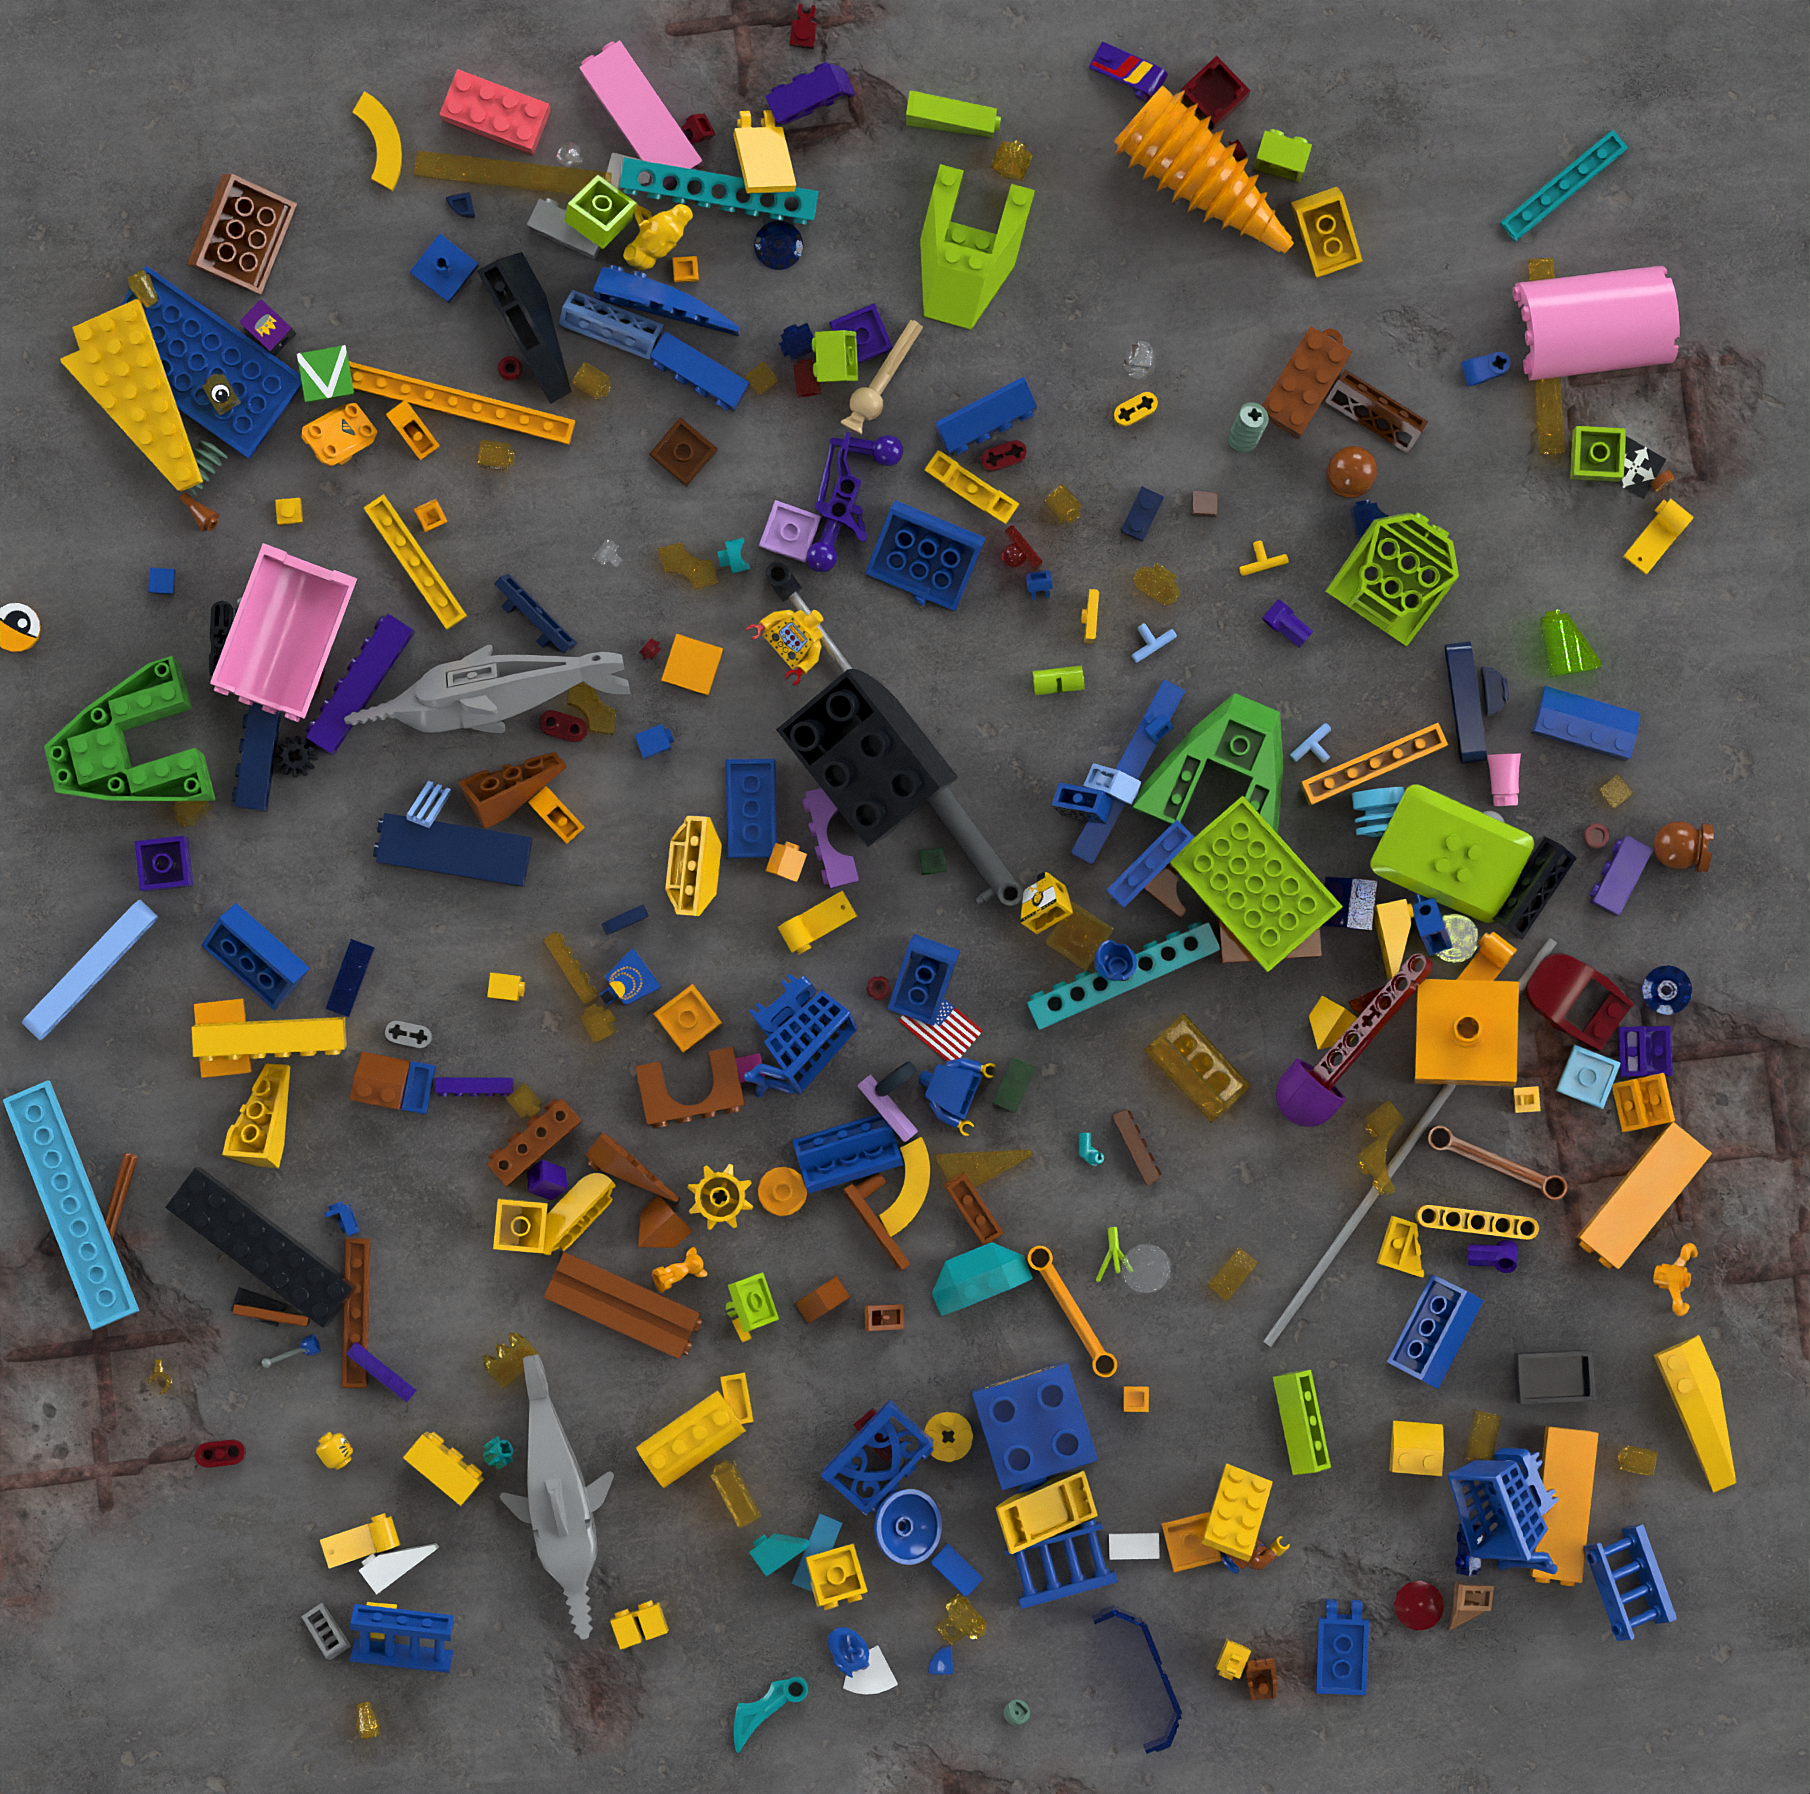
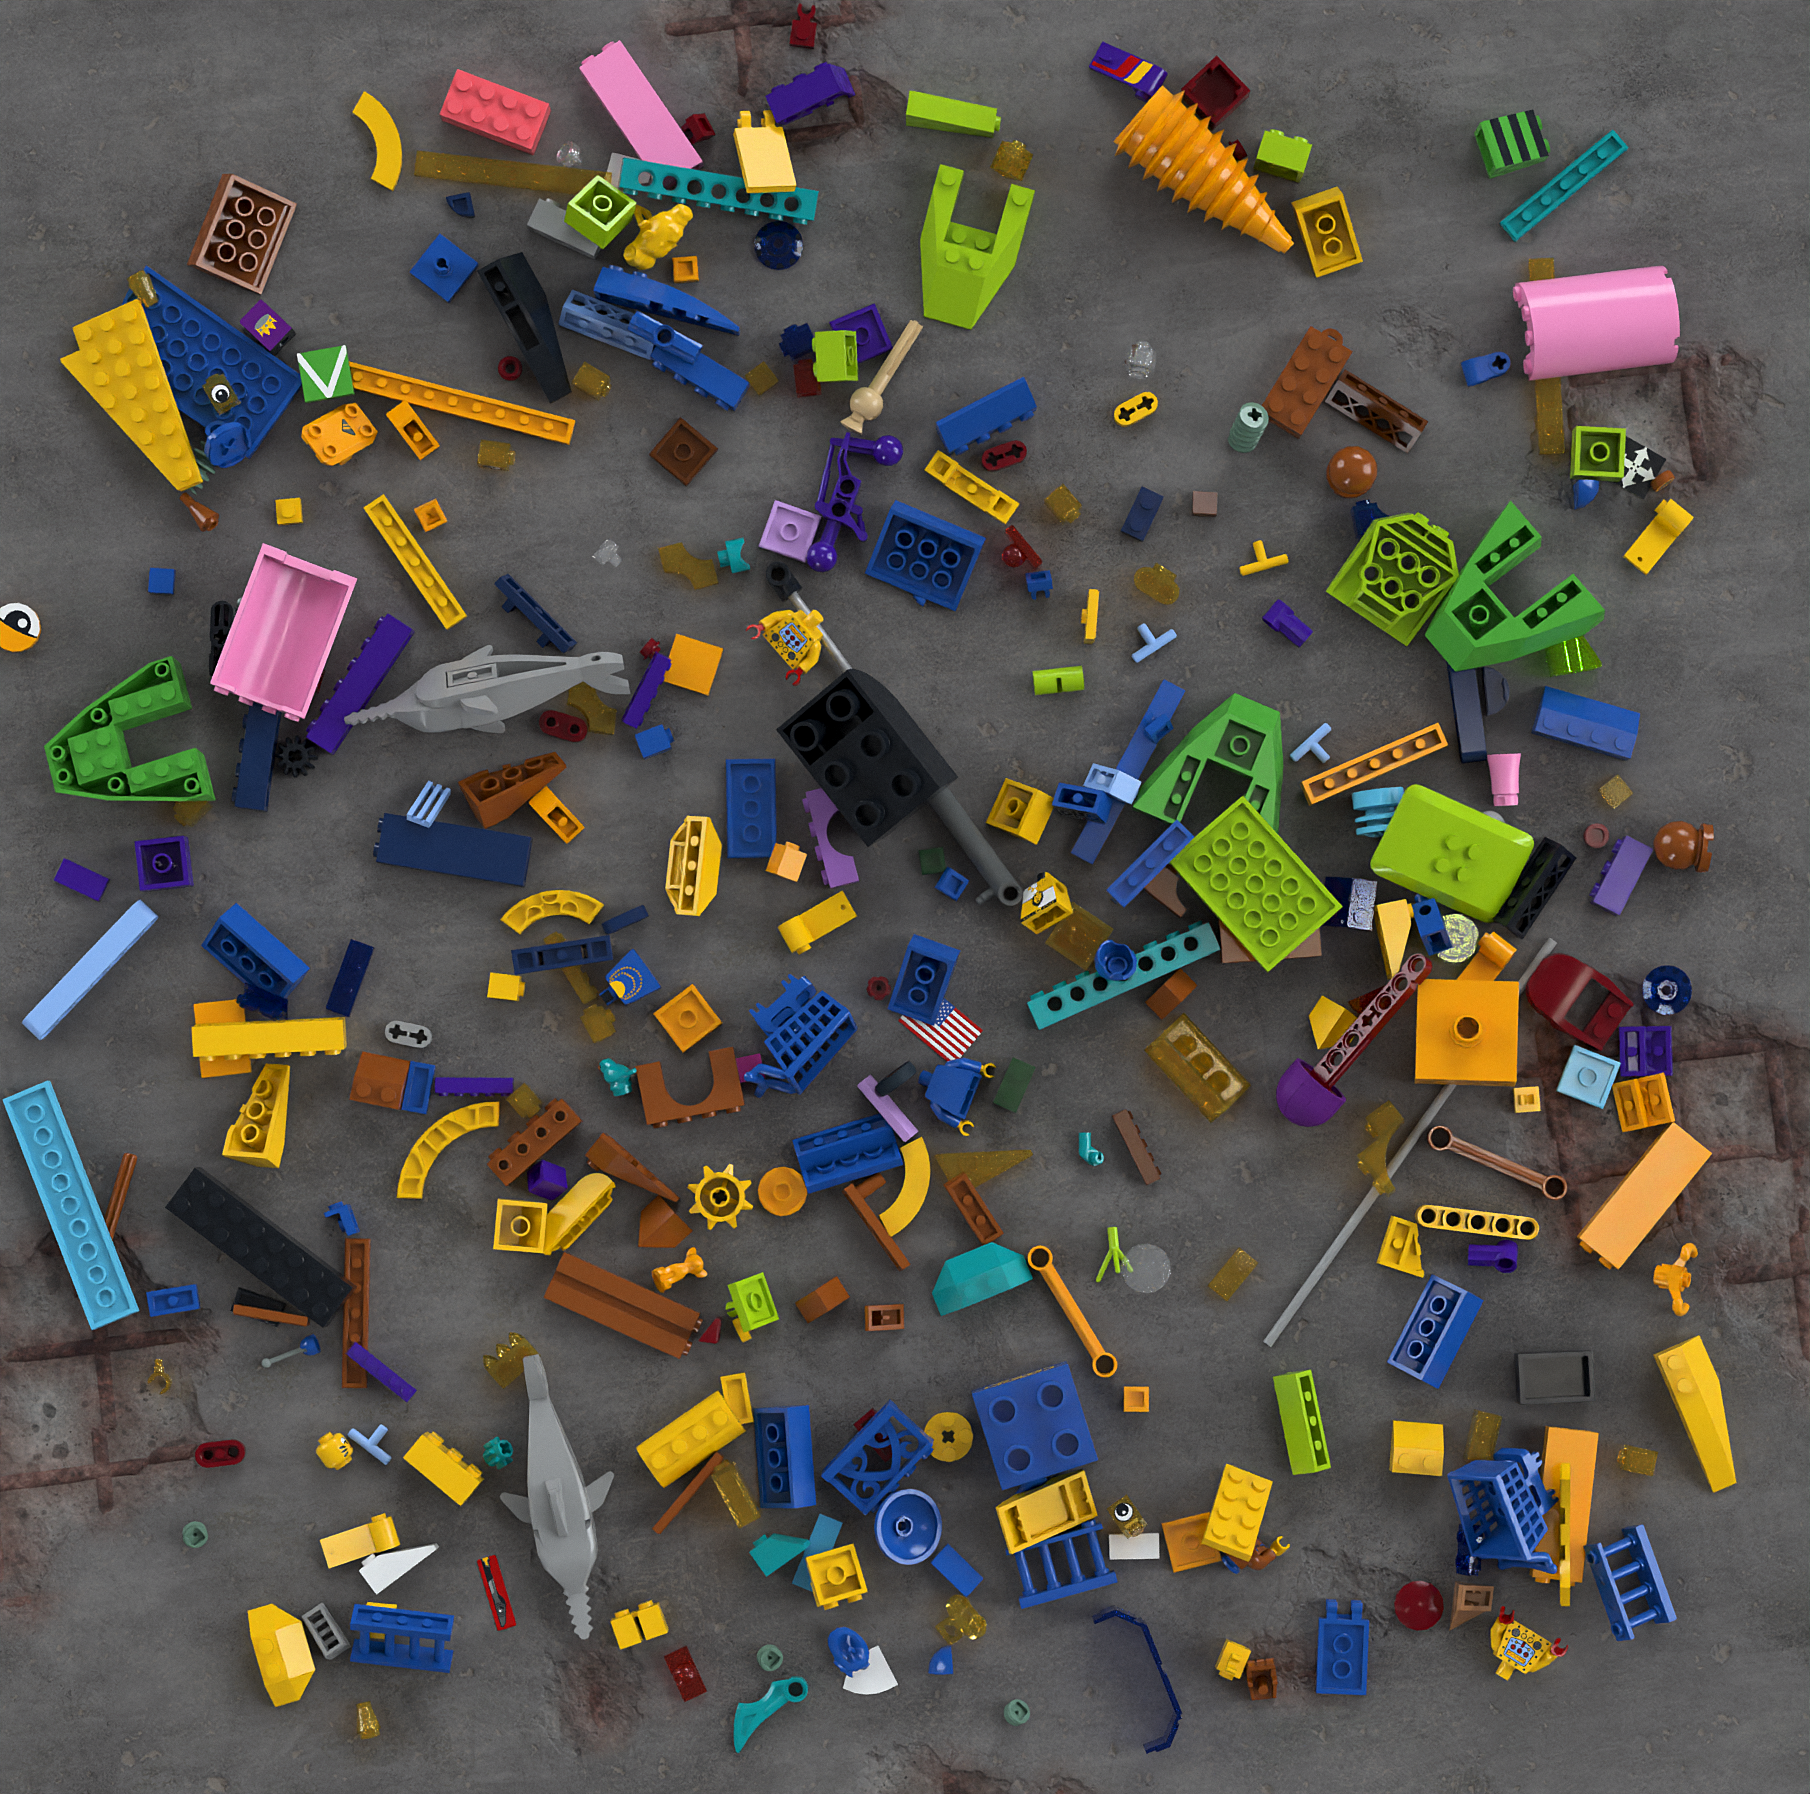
(81, 879): none -> dark purple tile
(173, 1300): none -> blue plate
(195, 1534): none -> sand green tile
(226, 443): none -> blue tile
(269, 1004): none -> clear blue hinge
(281, 1653): none -> yellow wedge
(371, 1444): none -> light blue piece
(437, 1138): none -> yellow tile
(496, 1592): none -> red sticker
(549, 904): none -> yellow tile
(562, 955): none -> dark blue hinge
(617, 1076): none -> teal animal
(646, 690): none -> dark purple piece
(678, 345): none -> blue piece
(685, 1673): none -> clear red tile
(688, 1492): none -> dark orange tile
(713, 1332): none -> dark red slope
(769, 1657): none -> sand green tile
(784, 1456): none -> blue slope
(951, 883): none -> blue tile
(1021, 811): none -> yellow slope
(1127, 1517): none -> clear yellow brick
(1171, 993): none -> dark orange slope
(1475, 626): none -> bright green piece
(1511, 143): none -> bright green slope
(1520, 1646): none -> torso
(1564, 1534): none -> yellow tile
(1584, 492): none -> blue brick

